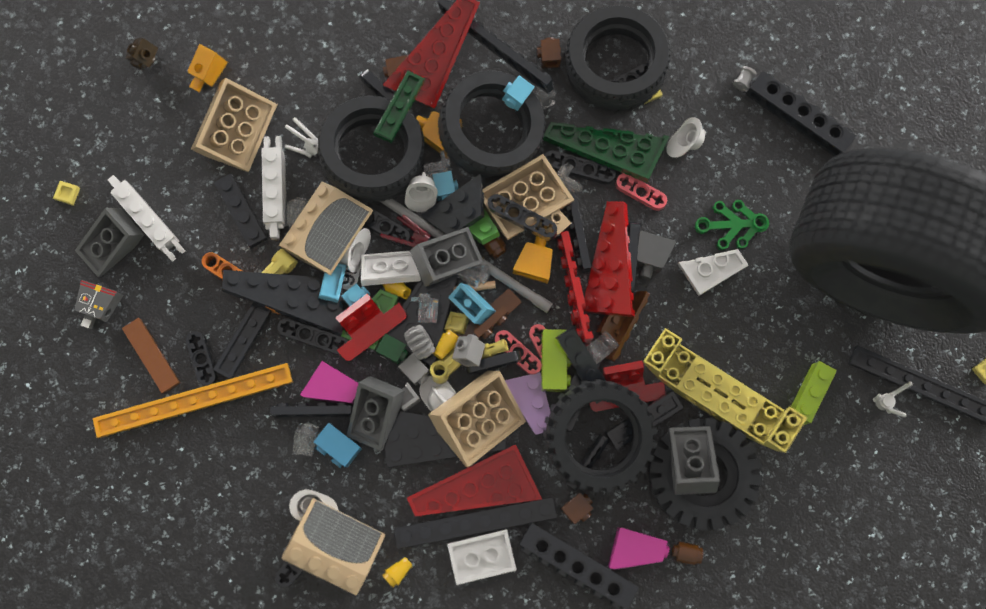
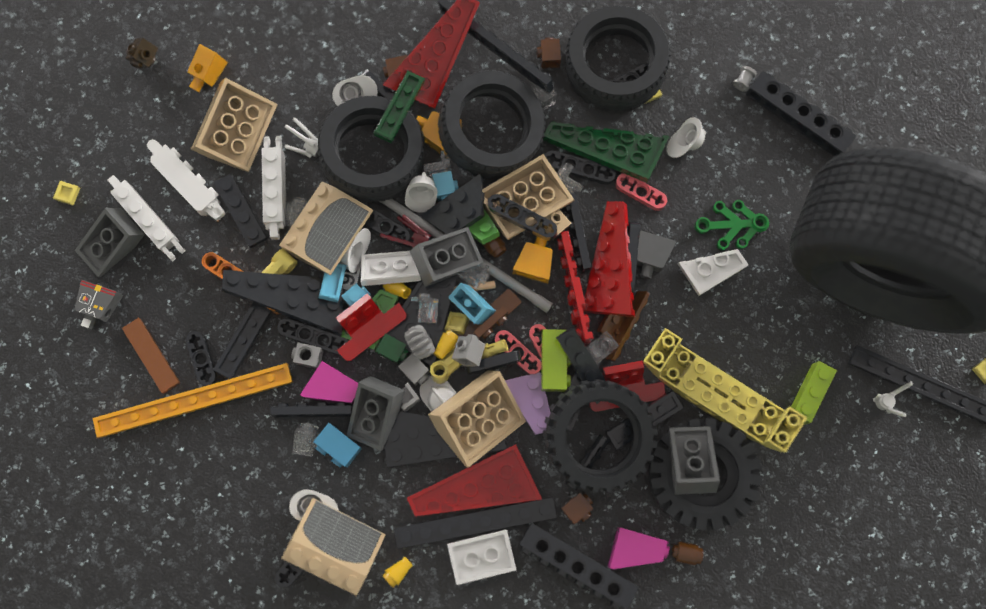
(184, 181): none -> white hinge
(315, 359): none -> light grey brick
(354, 88): none -> white piece
(517, 92): medium azure brick -> none

